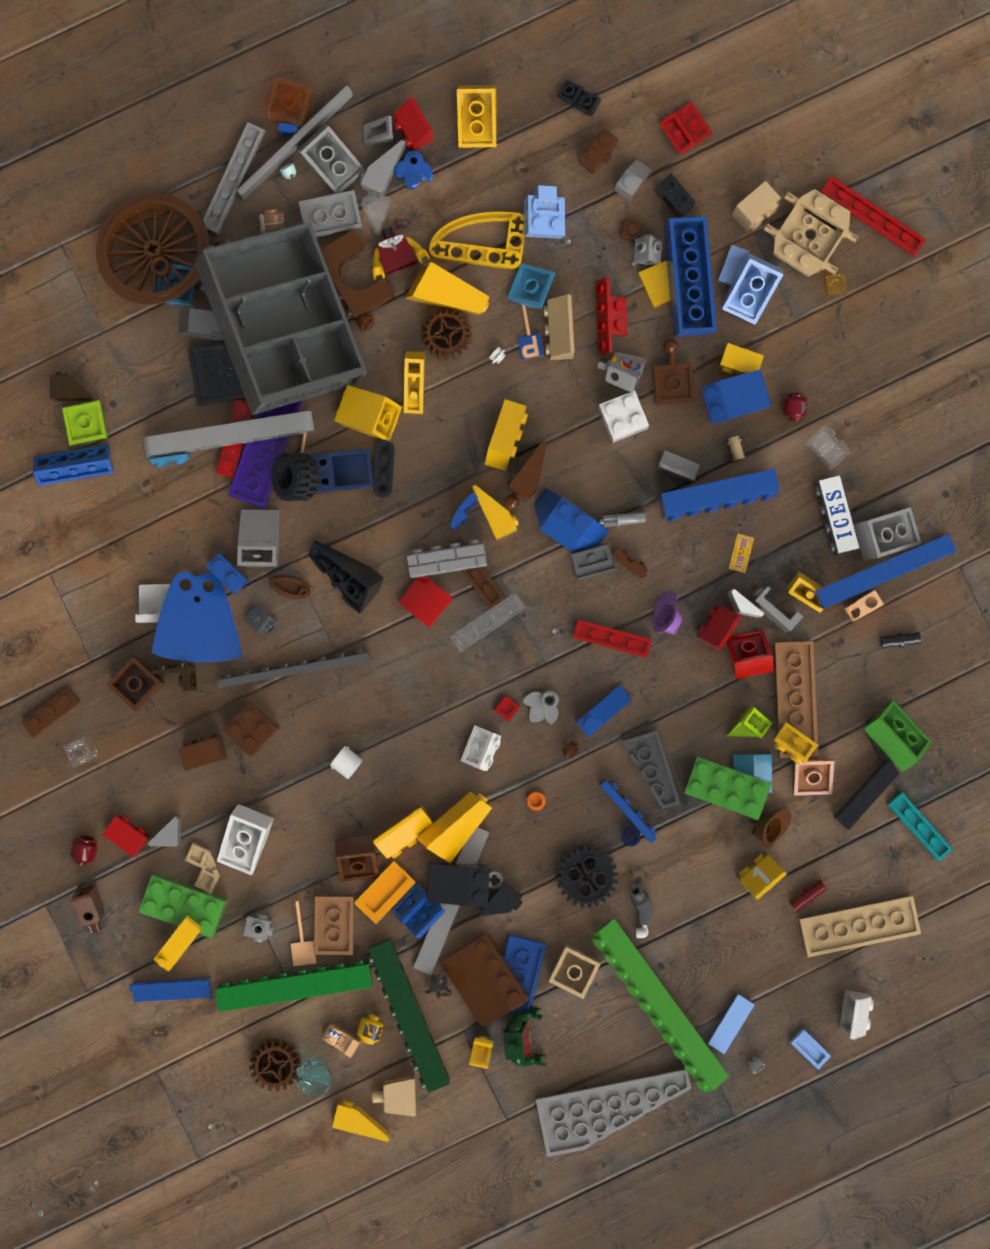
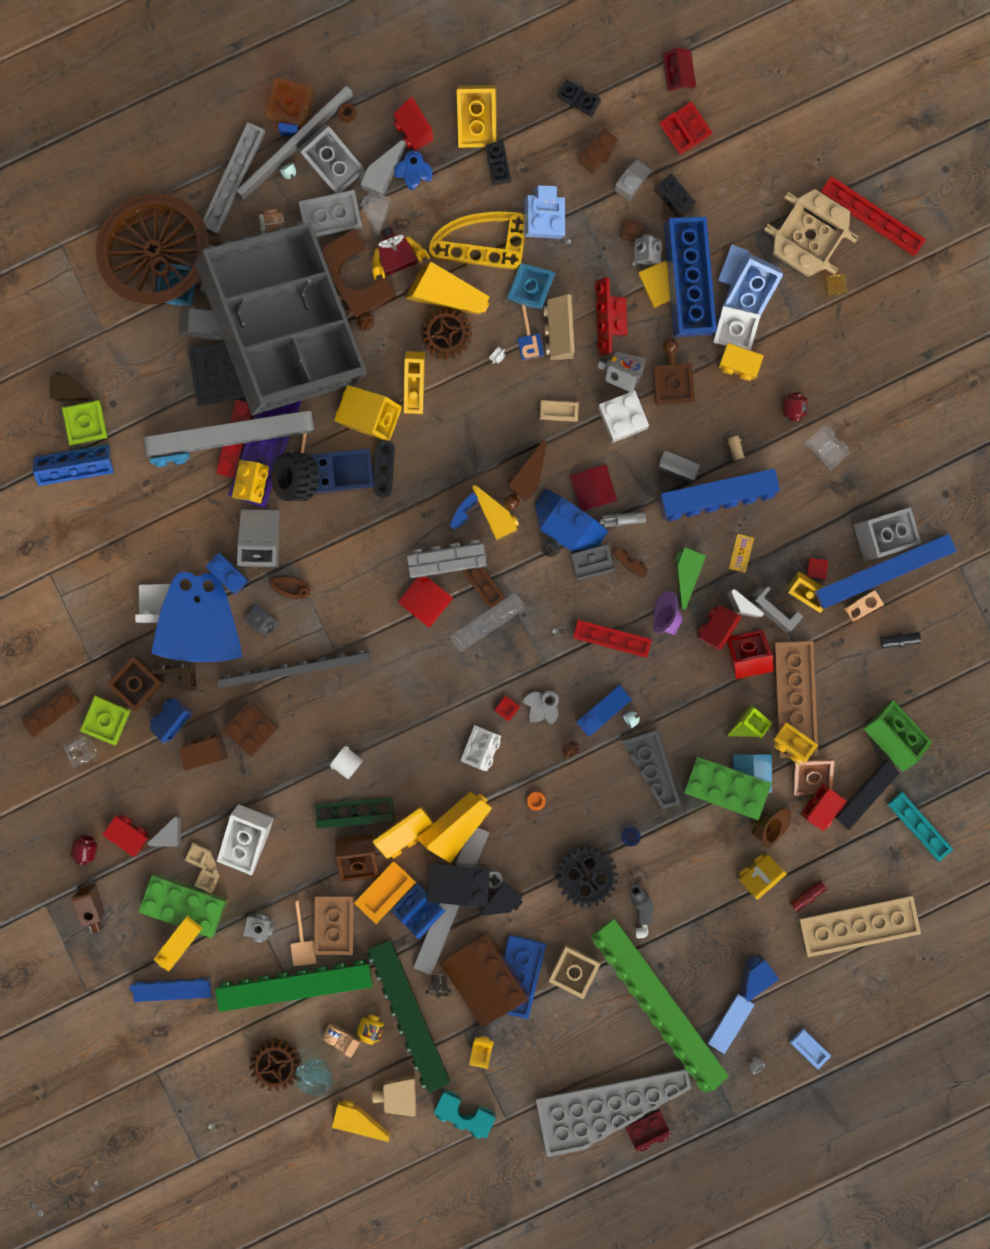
(105, 720): none -> lime plate
(170, 719): none -> blue slope
(250, 481): none -> yellow bracket
(347, 107): none -> reddish brown plate
(354, 579): black wedge -> none
(354, 820): none -> dark green fence
(379, 131): light grey slope -> none
(478, 1123): none -> teal arch
(498, 163): none -> black slope
(506, 434): yellow wedge -> none
(518, 1039): dark green torso -> none
(547, 550): none -> clear smoke plate
(559, 410): none -> tan tile
(593, 488): none -> dark red slope
(623, 803): blue plate -> none
(630, 719): none -> light aqua hinge
(648, 1131): none -> dark red bracket
(679, 69): none -> dark red panel
(688, 569): none -> bright green slope
(736, 327): none -> white slope
(736, 397): blue slope -> none
(756, 206): tan brick -> none
(756, 977): none -> blue slope
(817, 568): none -> red tile
(823, 807): none -> red brick
(836, 514): brick -> none
(855, 1014): white slope -> none

